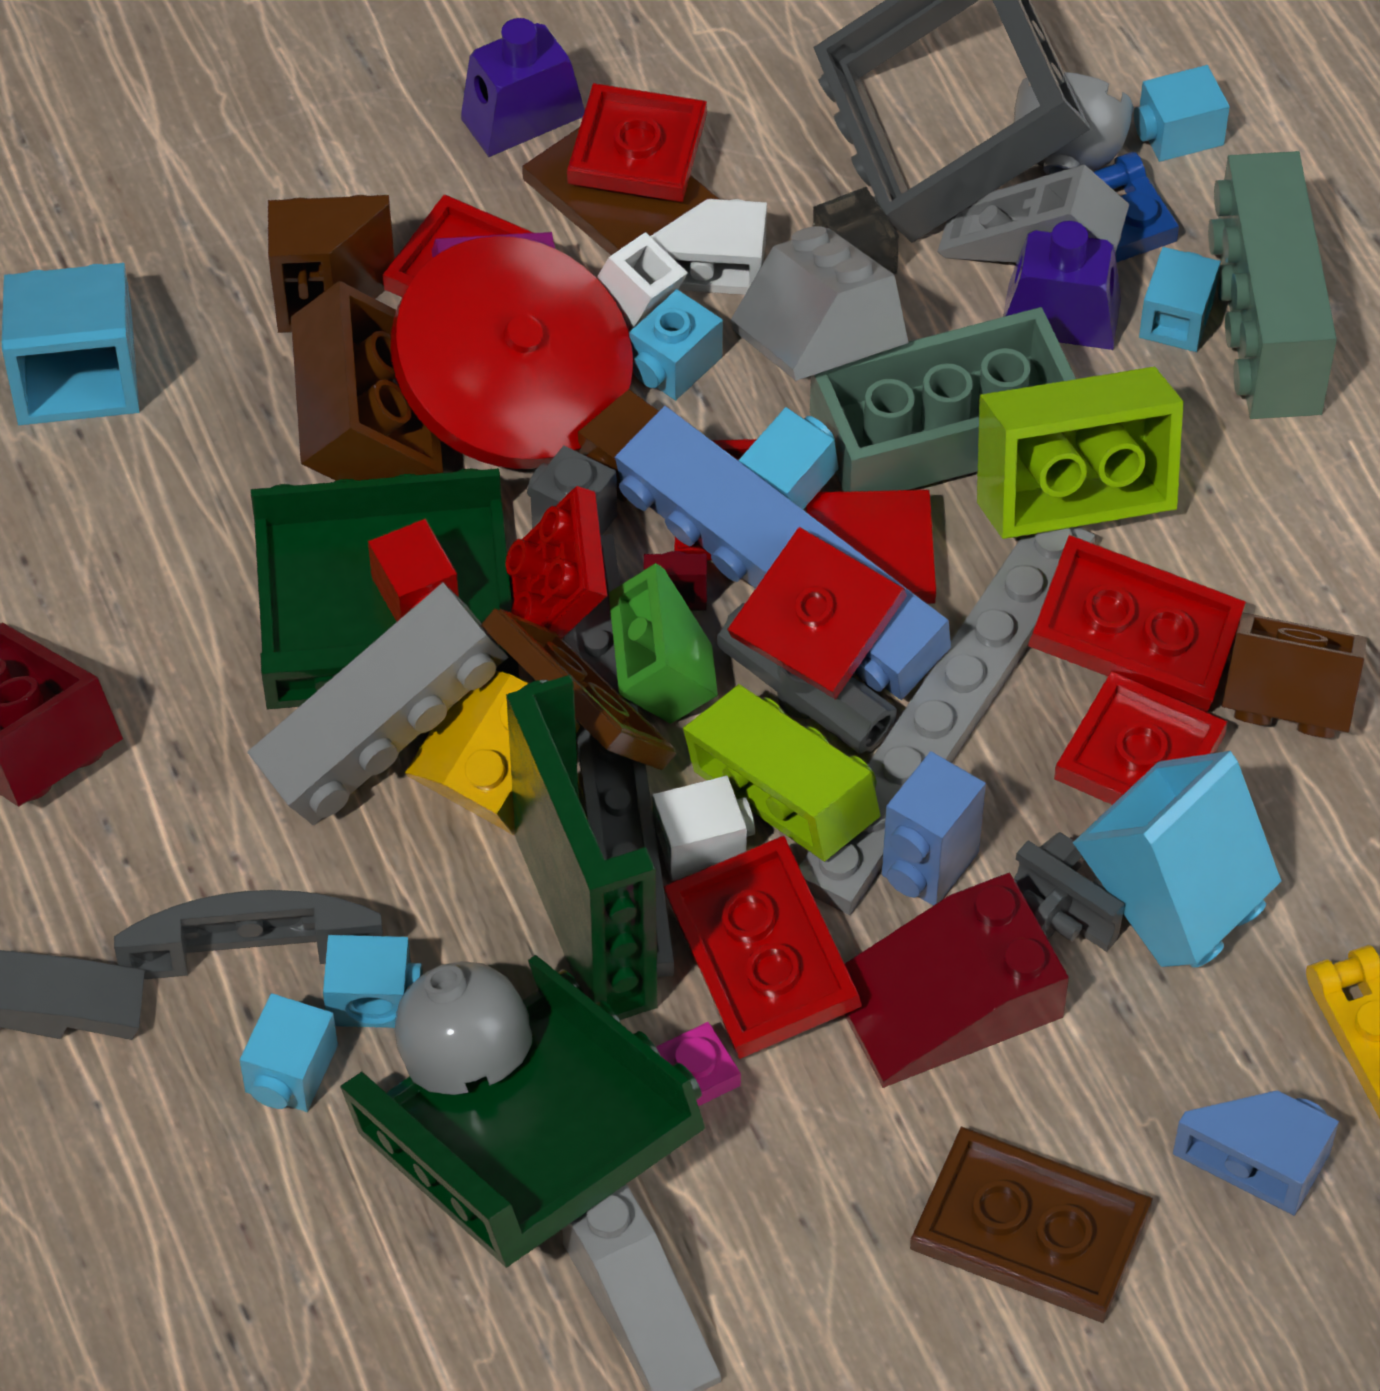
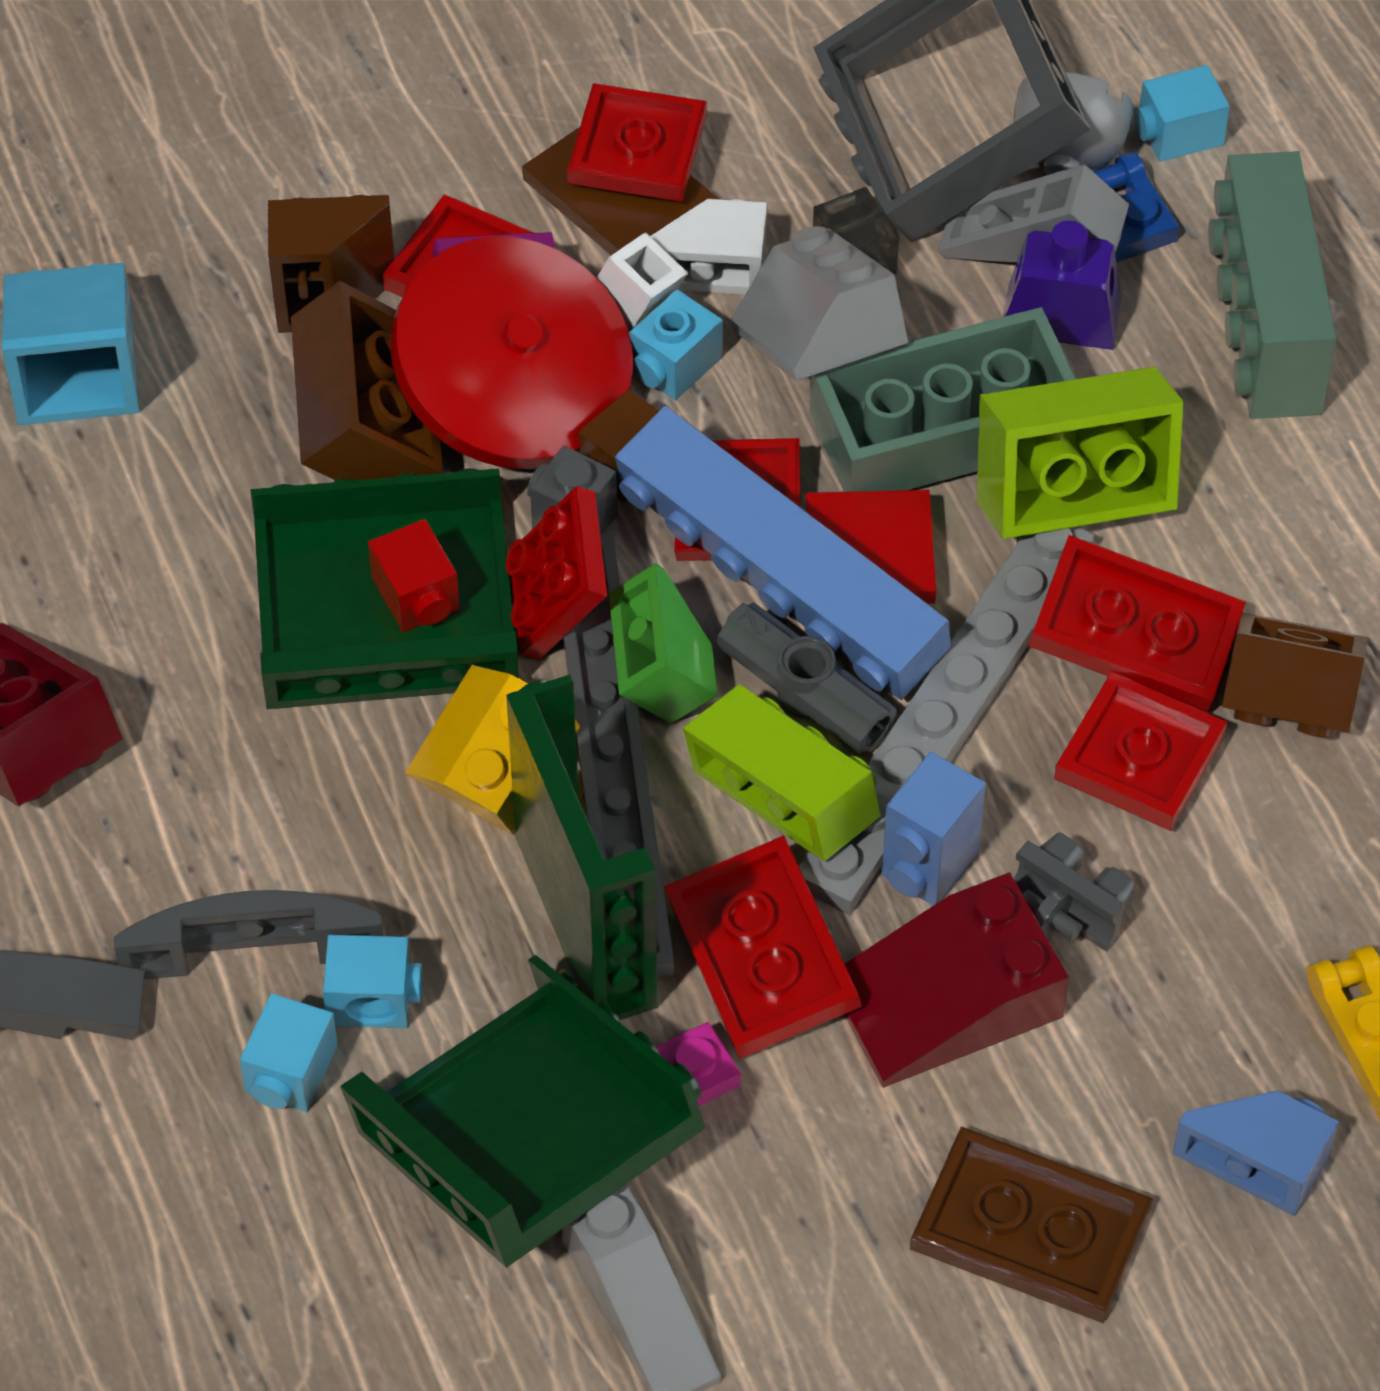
(378, 705): light grey brick -> none
(461, 1027): light grey cylinder -> none
(519, 87): dark purple torso -> none
(597, 704): reddish brown tile -> none
(687, 574): dark red plate -> none
(700, 826): white brick -> none
(794, 456): medium azure brick -> none
(817, 612): red plate -> none
(1179, 299): medium azure brick -> none
(1184, 856): medium azure slope -> none

